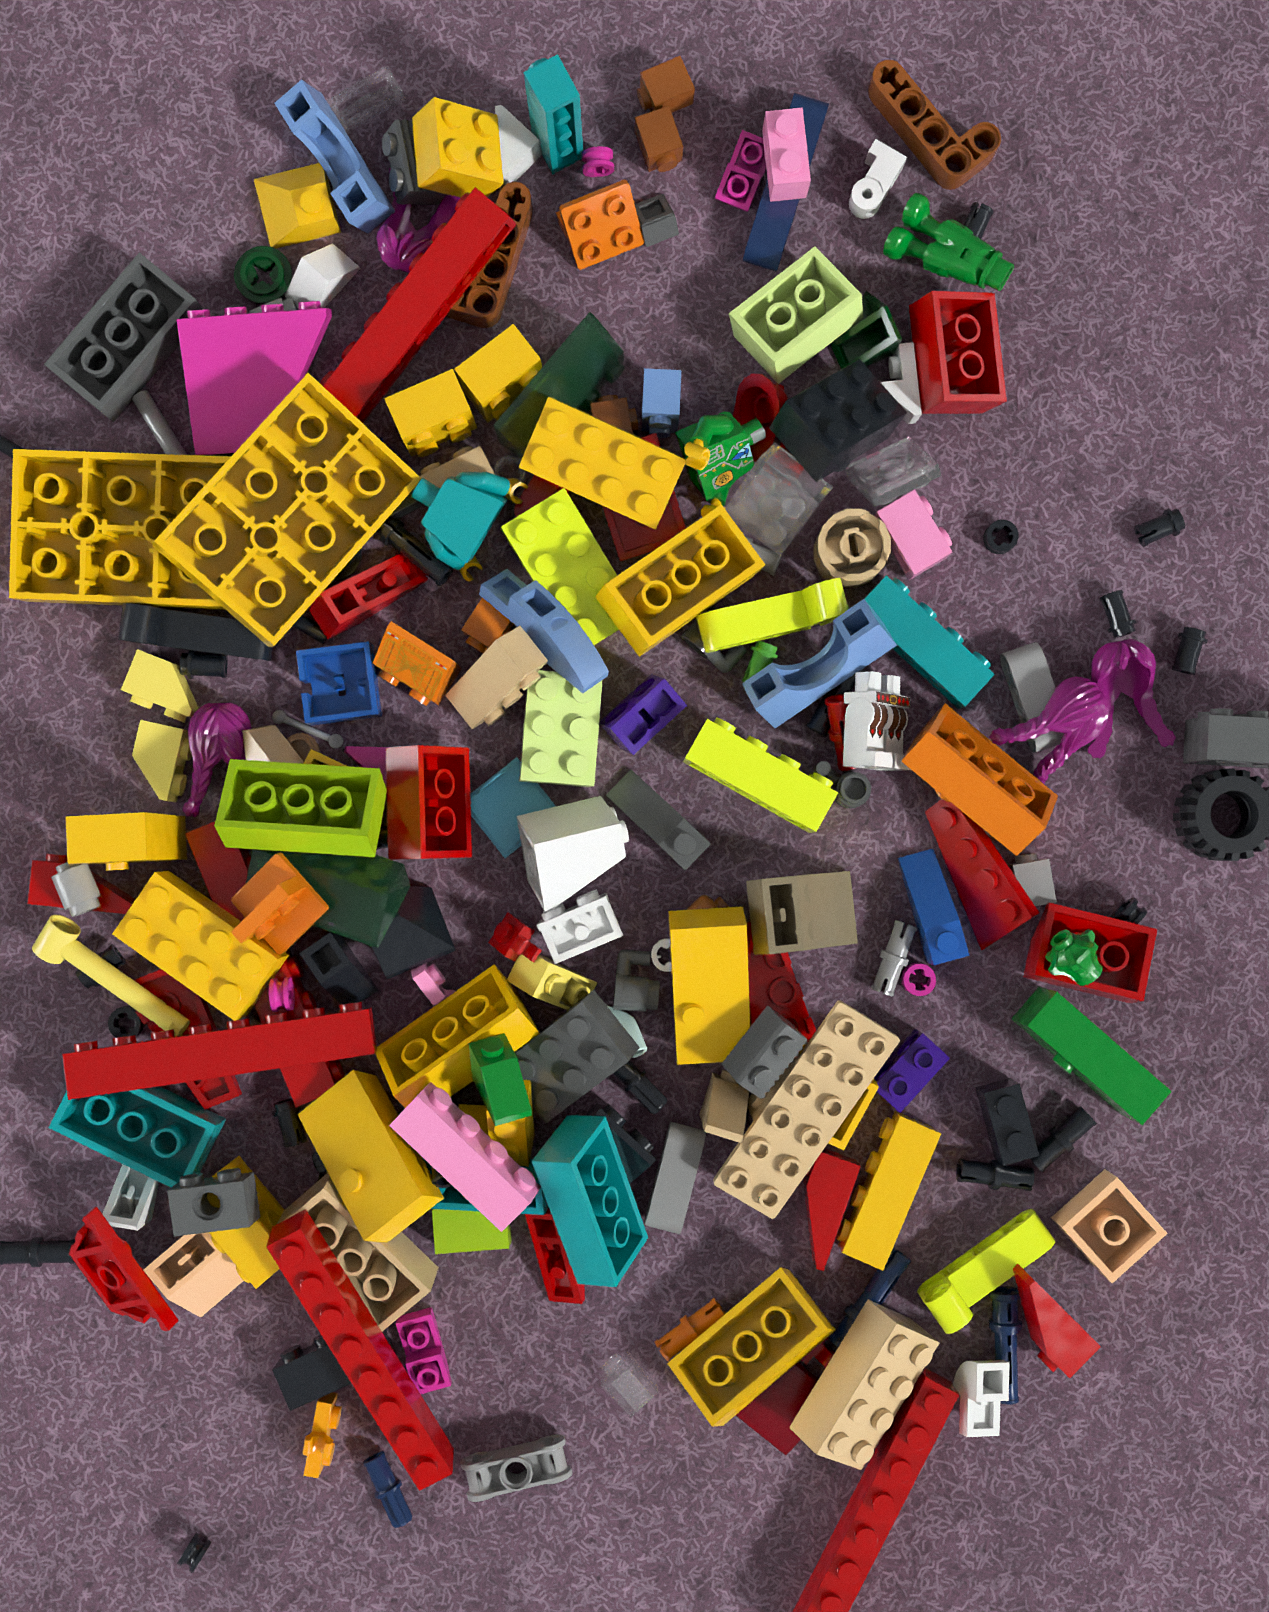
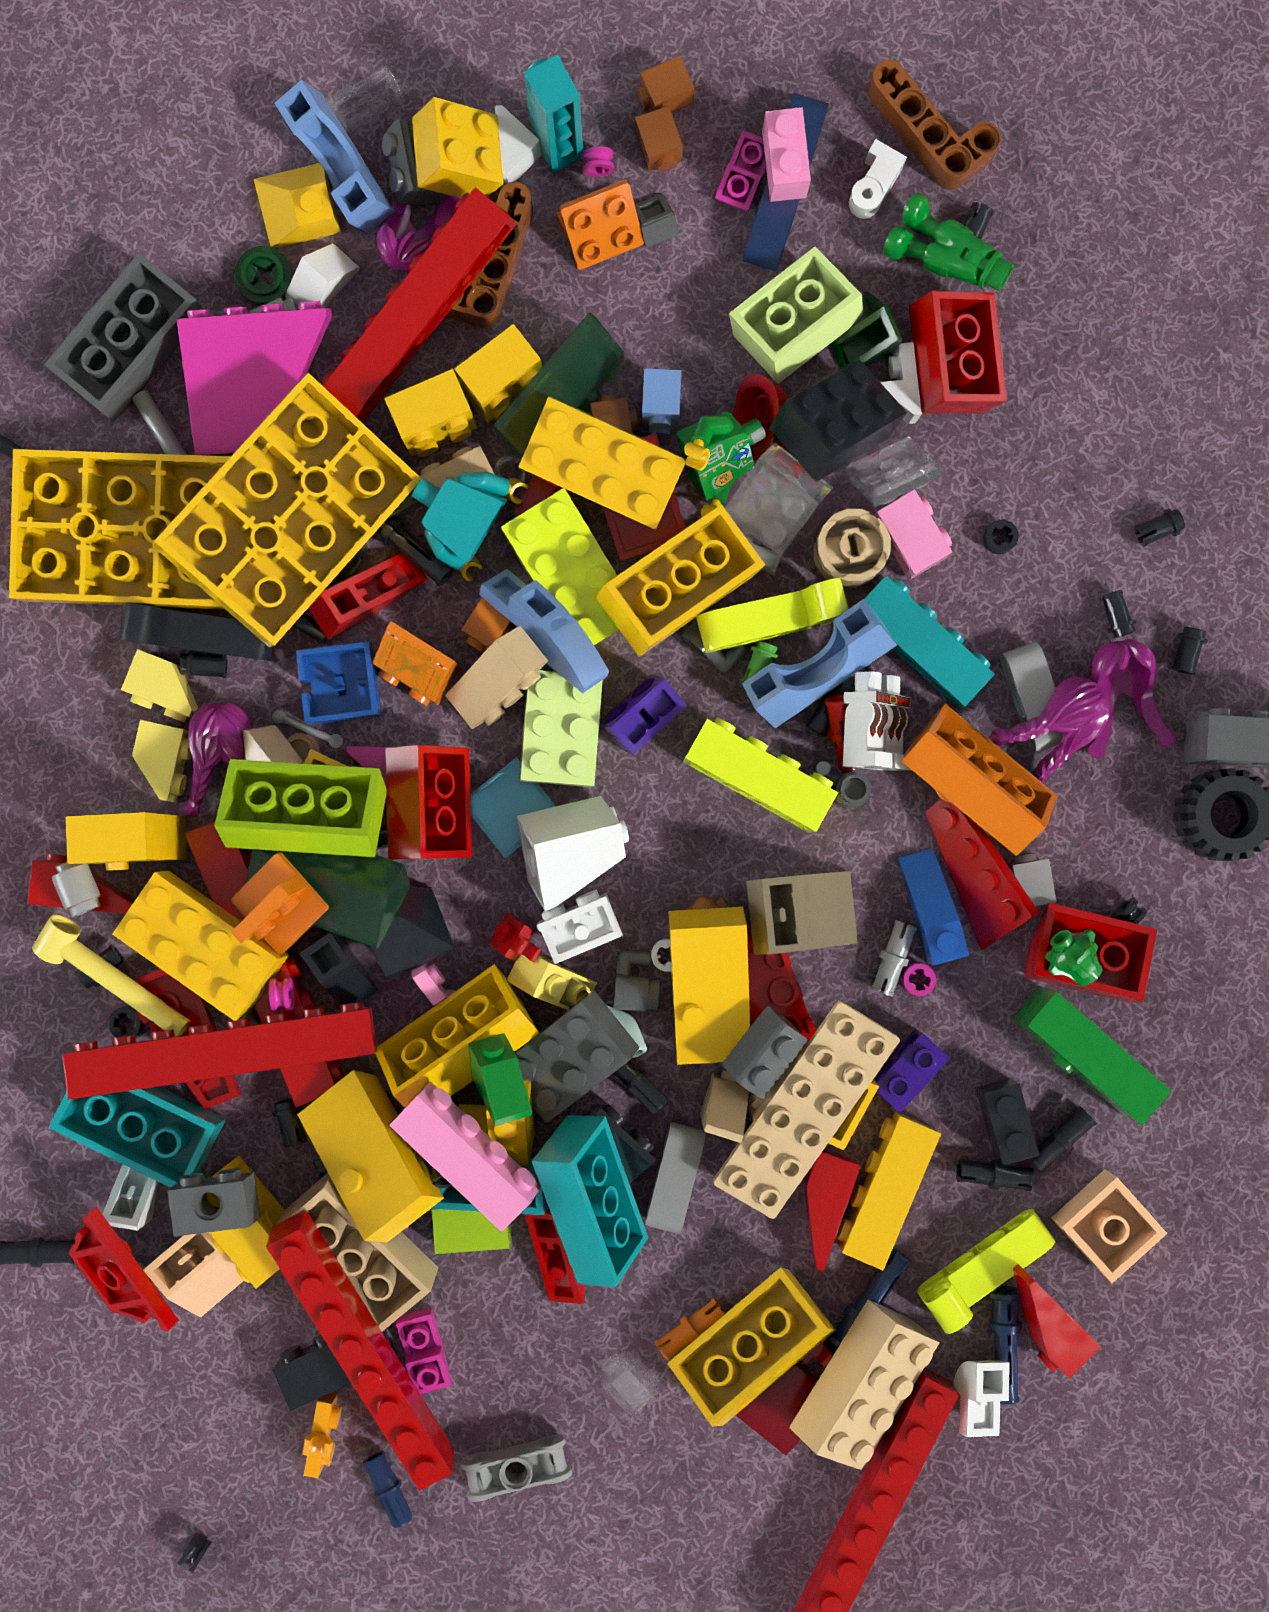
(658, 820): dark grey slope -> none

